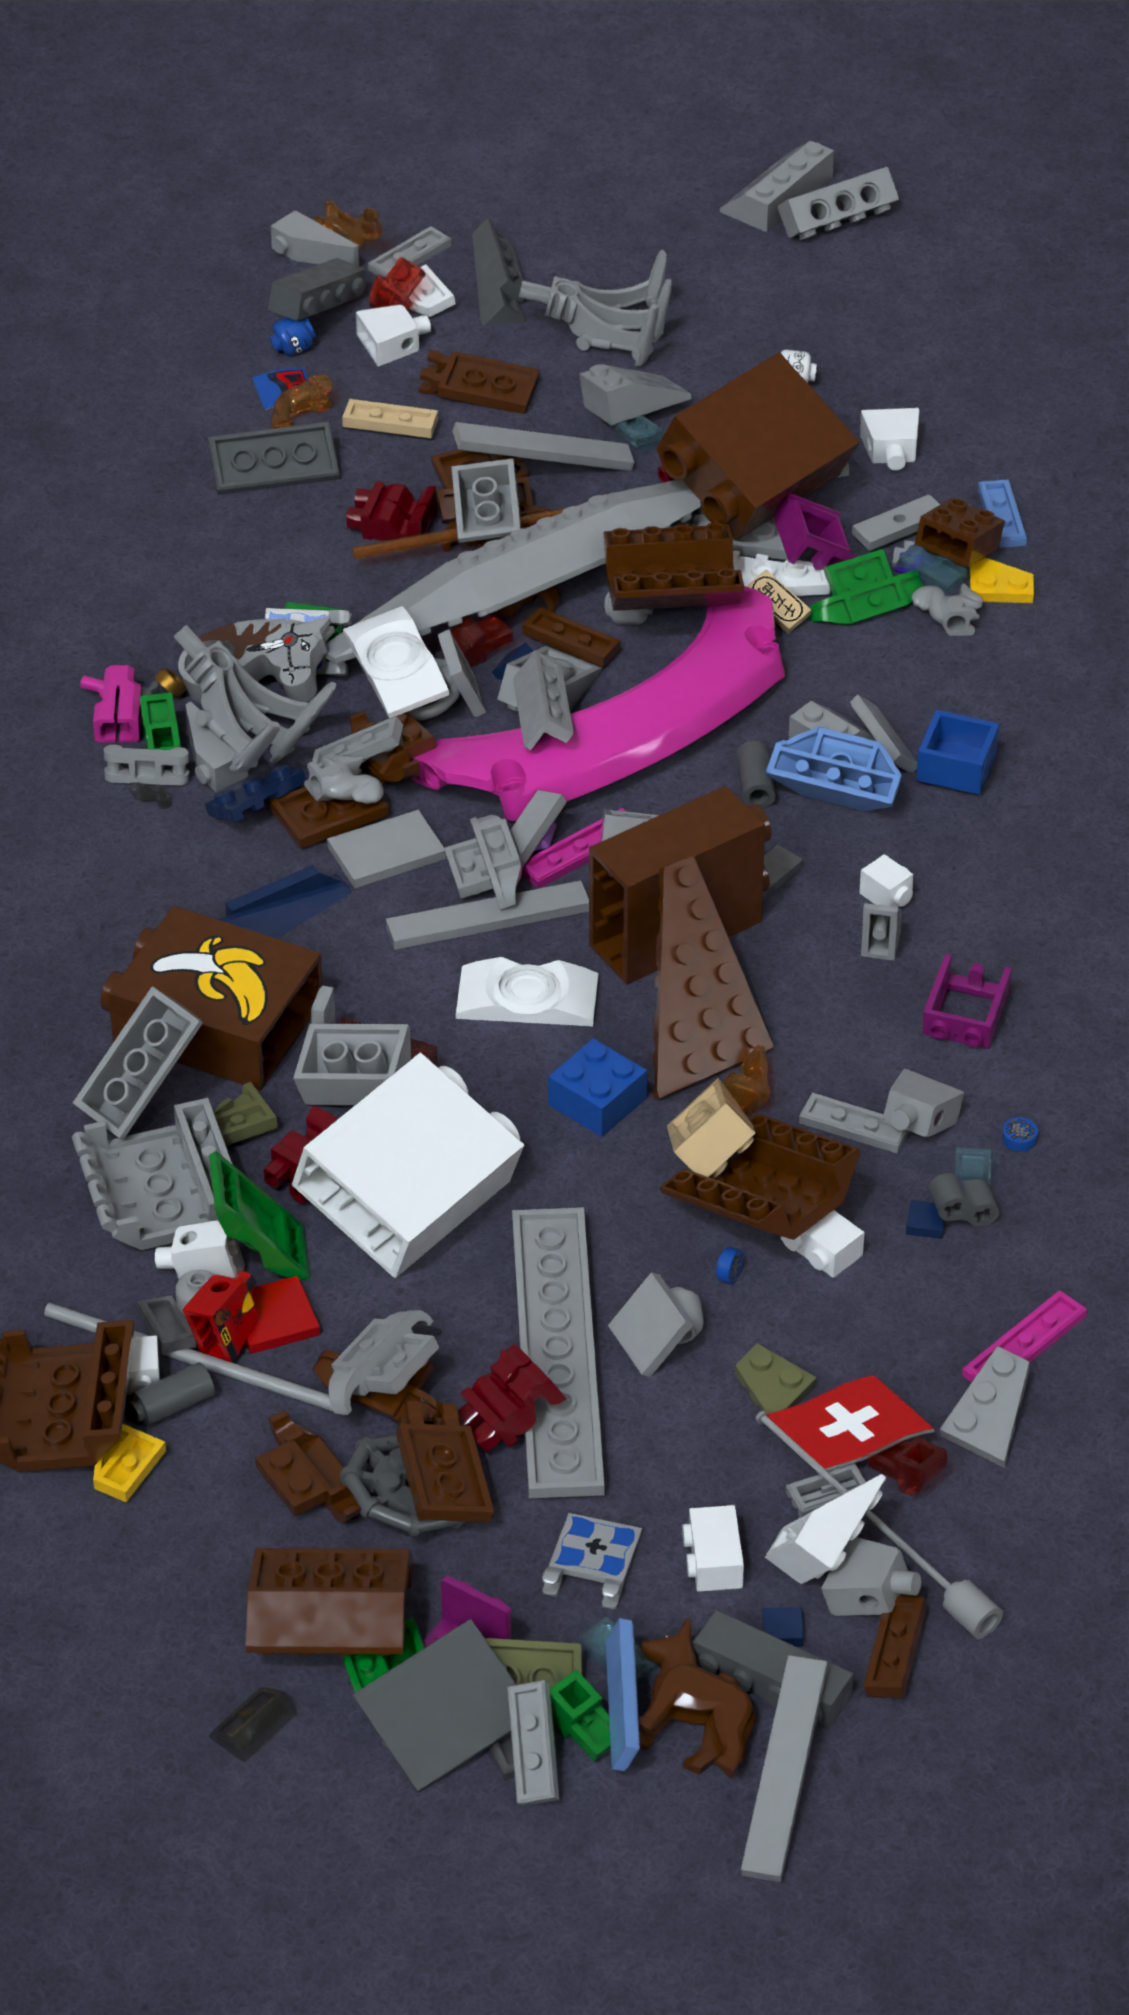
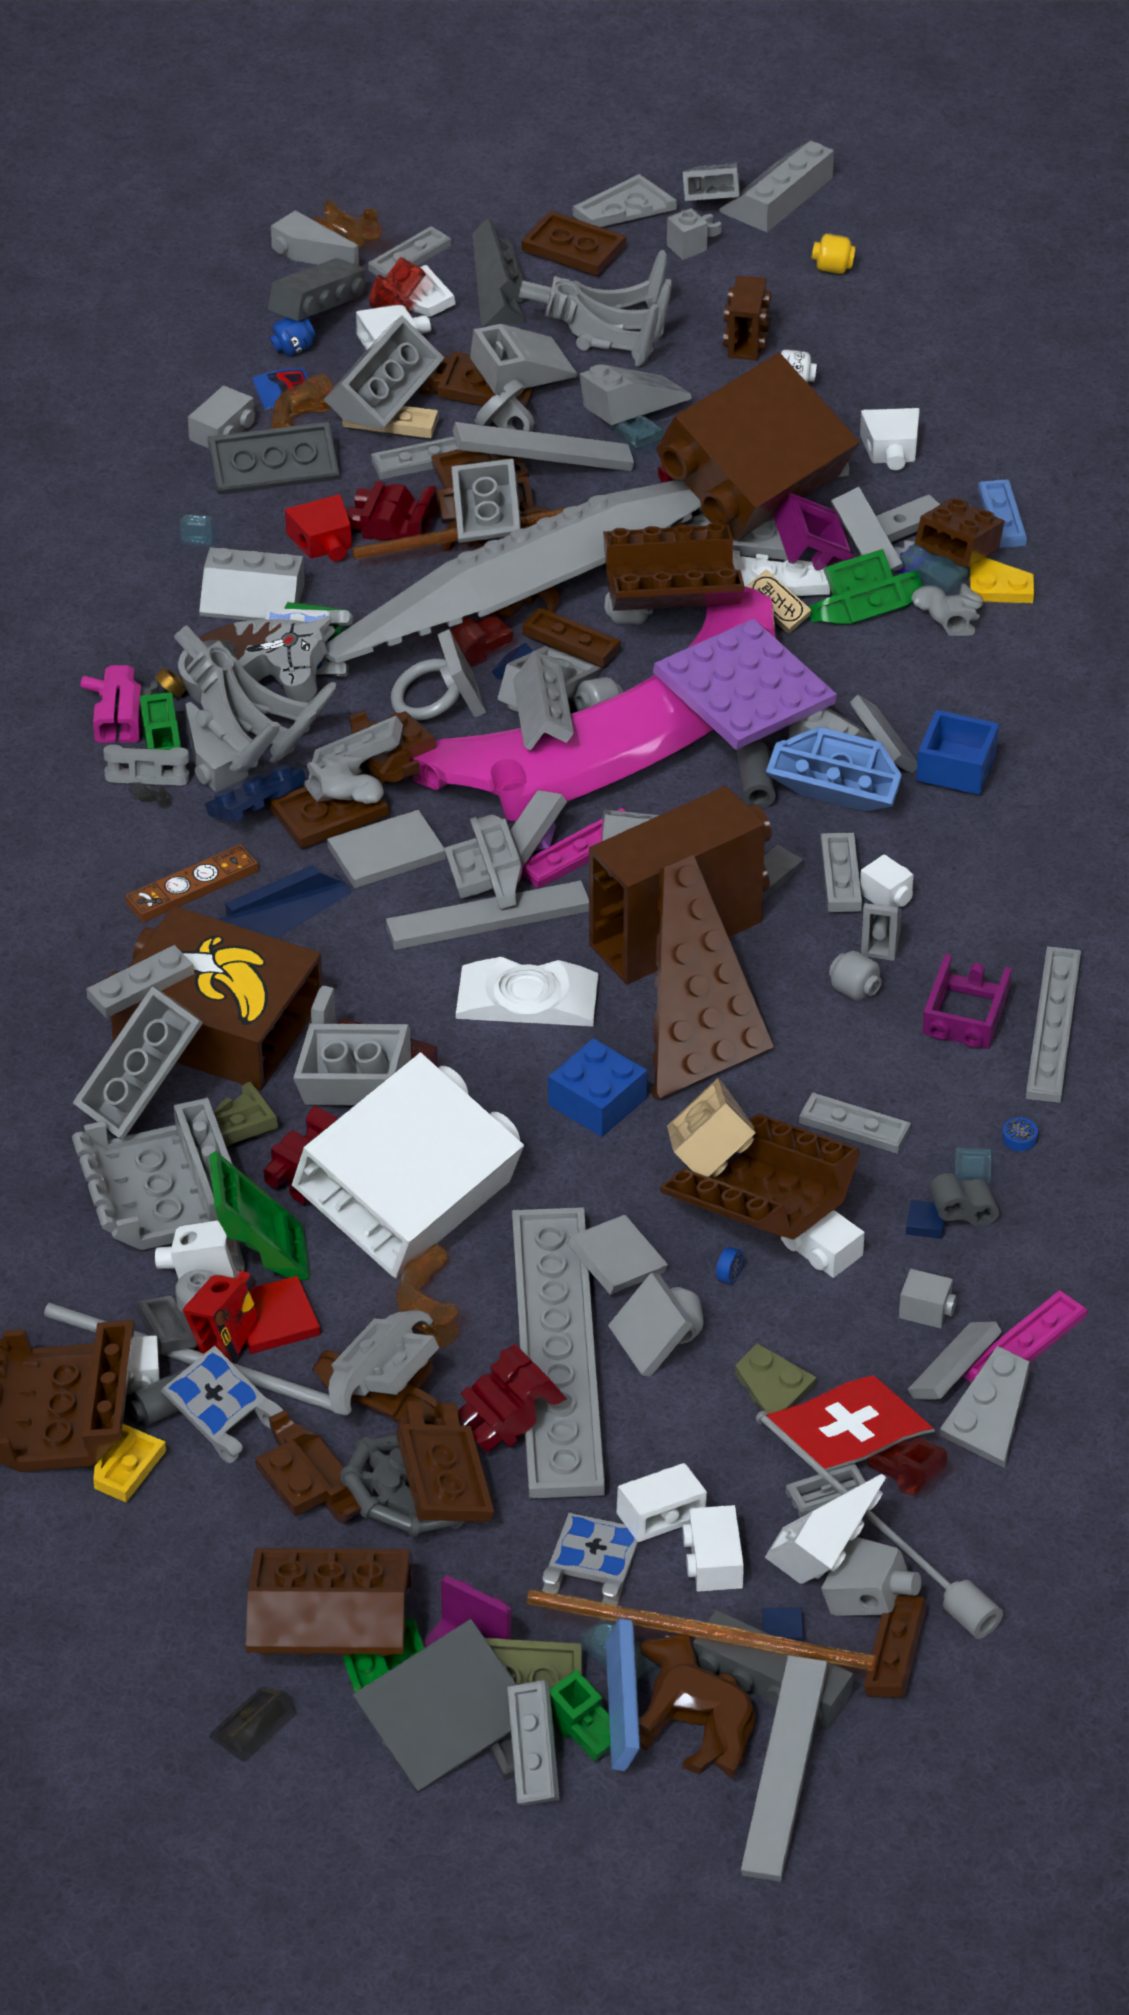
(134, 982): none -> light grey plate
(191, 883): none -> dark orange tile
(196, 530): none -> clear light blue tile
(216, 1399): none -> light grey flag
(221, 414): none -> light grey brick
(248, 582): none -> slope
(320, 527): none -> red torso
(384, 376): none -> light grey slope
(396, 661): white slope -> none
(408, 1296): none -> clear orange piece
(410, 458): none -> light grey tile
(504, 407): none -> light grey tile
(515, 353): none -> light grey slope
(573, 243): none -> reddish brown plate
(595, 691): none -> light grey head
(617, 1254): none -> light grey tile
(625, 202): none -> light grey wing
(659, 1501): none -> white brick
(689, 232): none -> light grey brick
(701, 1630): none -> clear orange piece
(712, 182): none -> light grey torso
(744, 683): none -> medium lavender plate
(747, 318): none -> reddish brown brick
(751, 1086): clear orange bracket -> none
(797, 211): light grey brick -> none
(833, 254): none -> yellow head
(841, 872): none -> light grey plate
(855, 975): none -> light grey head
(864, 526): none -> light grey tile
(922, 1104): light grey torso -> none
(927, 1298): none -> light grey brick
(954, 1360): none -> light grey tile
(1053, 1024): none -> light grey tile

